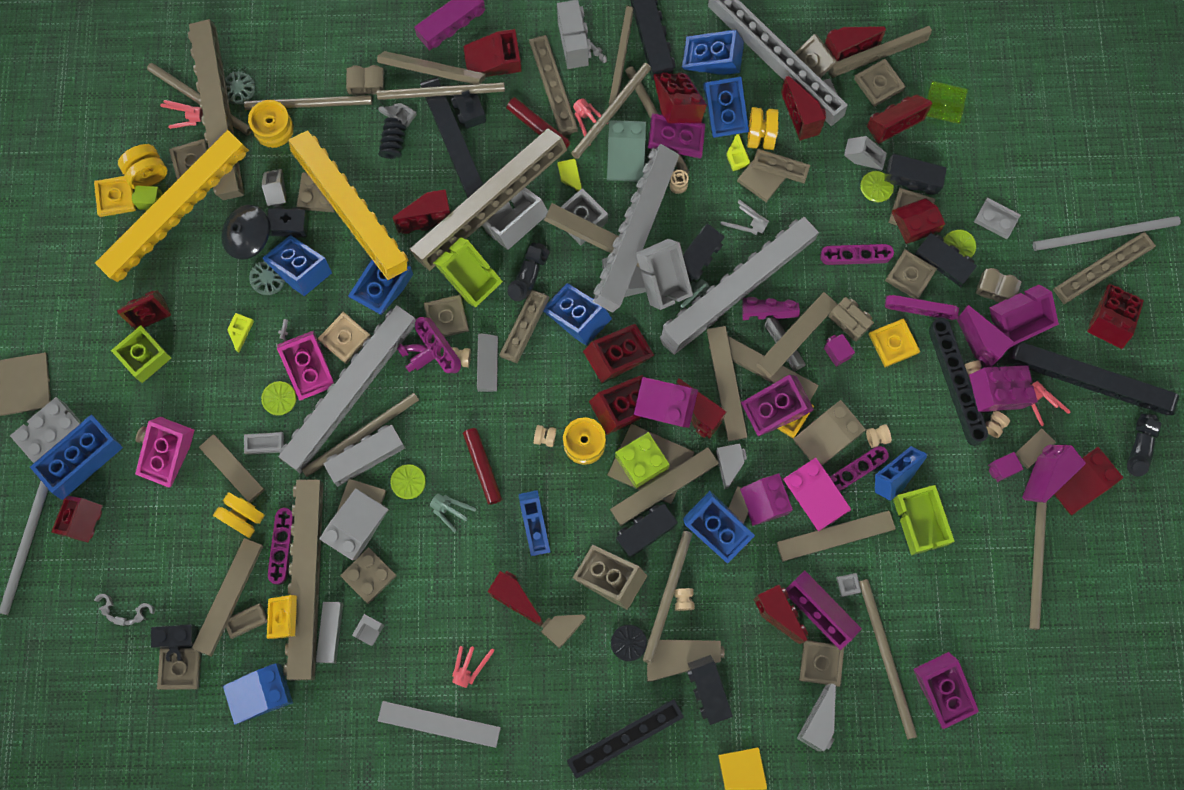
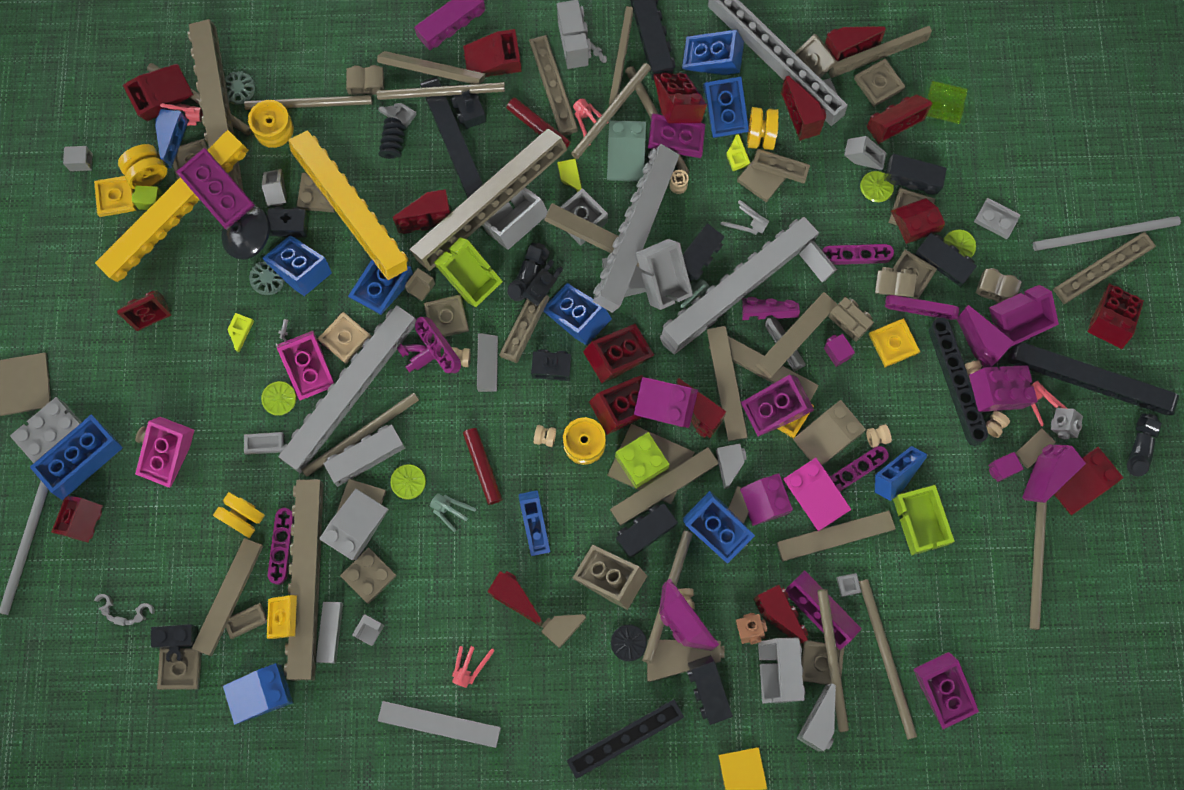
(77, 158): none -> light grey panel
(141, 354): lime brick -> none
(157, 87): none -> dark red slope
(169, 129): none -> blue slope
(215, 188): none -> magenta tile
(231, 468): dark tan tile -> none
(420, 284): none -> dark tan panel
(542, 284): none -> black hinge
(551, 365): none -> black brick
(683, 620): none -> magenta wedge
(751, 628): none -> nougat brick
(783, 680): none -> light grey piece
(817, 261): none -> light grey tile
(833, 659): none -> dark tan piece
(895, 283): none -> dark tan brick
(1066, 423): none -> light grey brick

